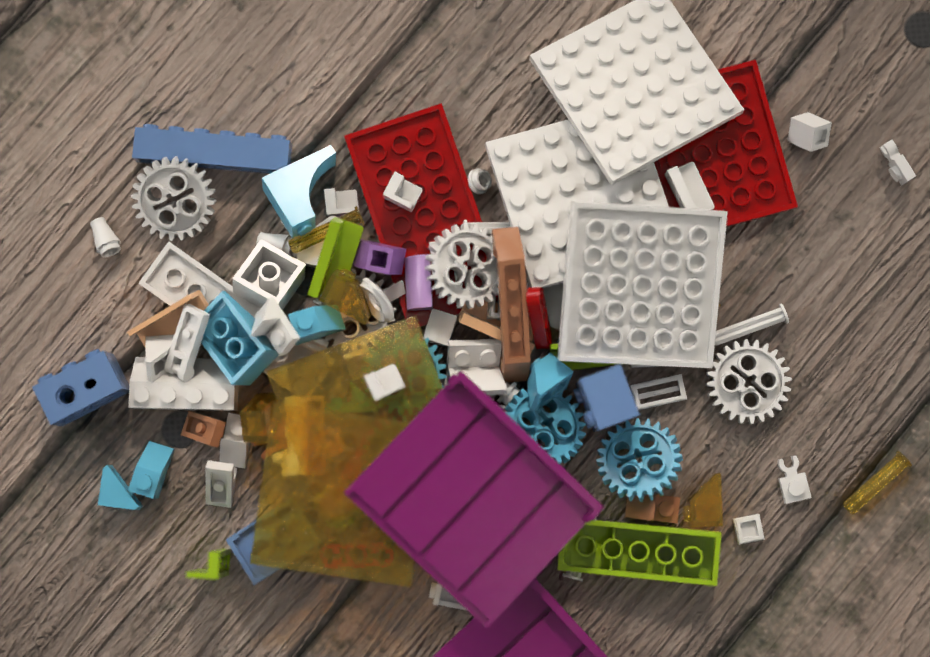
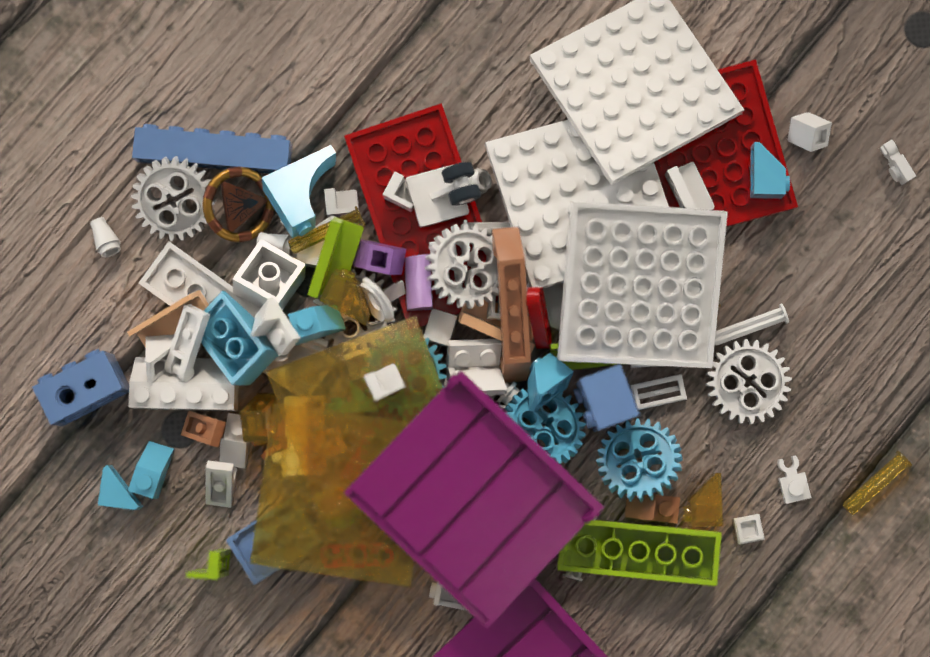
(237, 204): none -> piece
(442, 193): none -> white plate
(766, 174): none -> medium azure slope

